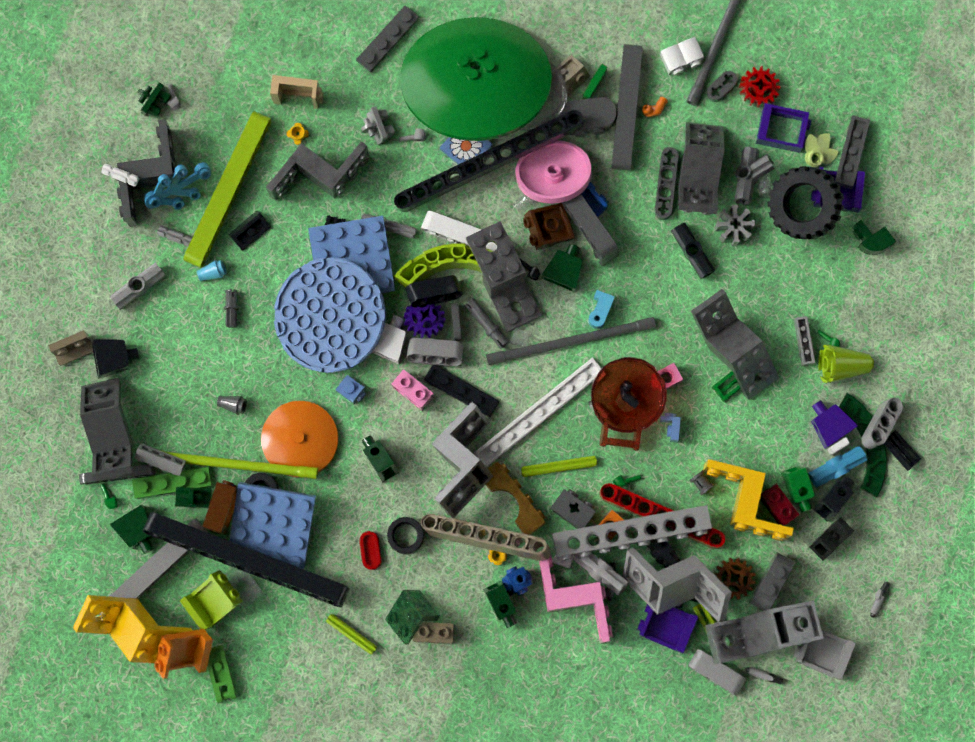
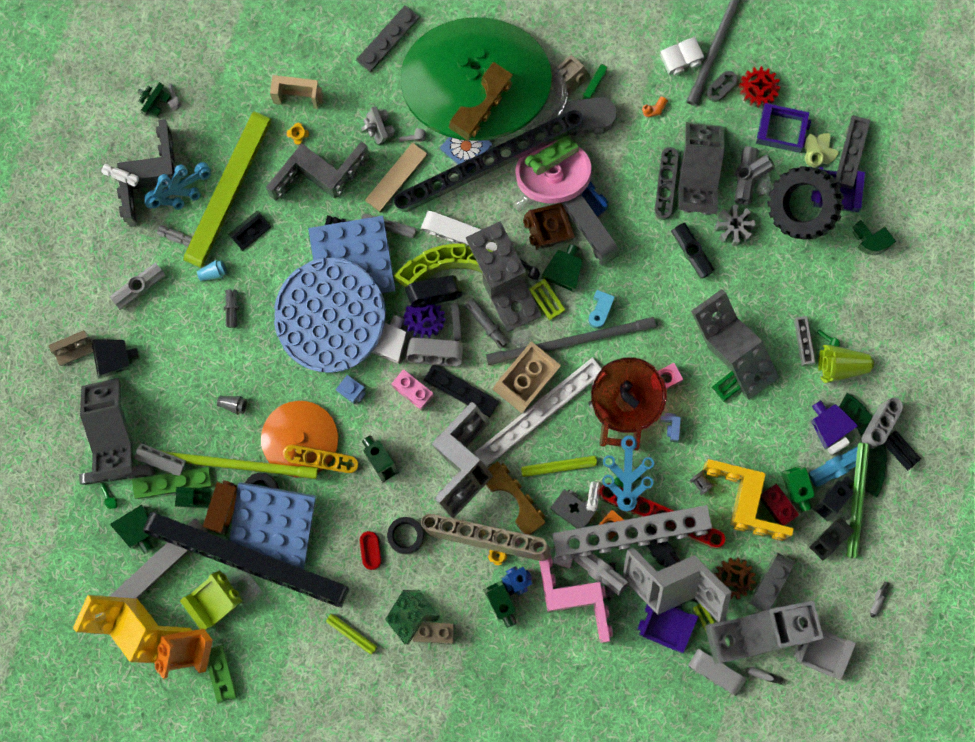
(320, 458): none -> yellow beam
(396, 177): none -> tan tile
(467, 120): none -> pearl gold arch
(526, 377): none -> tan slope
(552, 155): none -> bright green plate
(555, 313): none -> lime tile
(593, 496): none -> white axle
(626, 107): dark grey beam -> none
(627, 476): none -> dark azure plant
(858, 499): none -> bright green axle

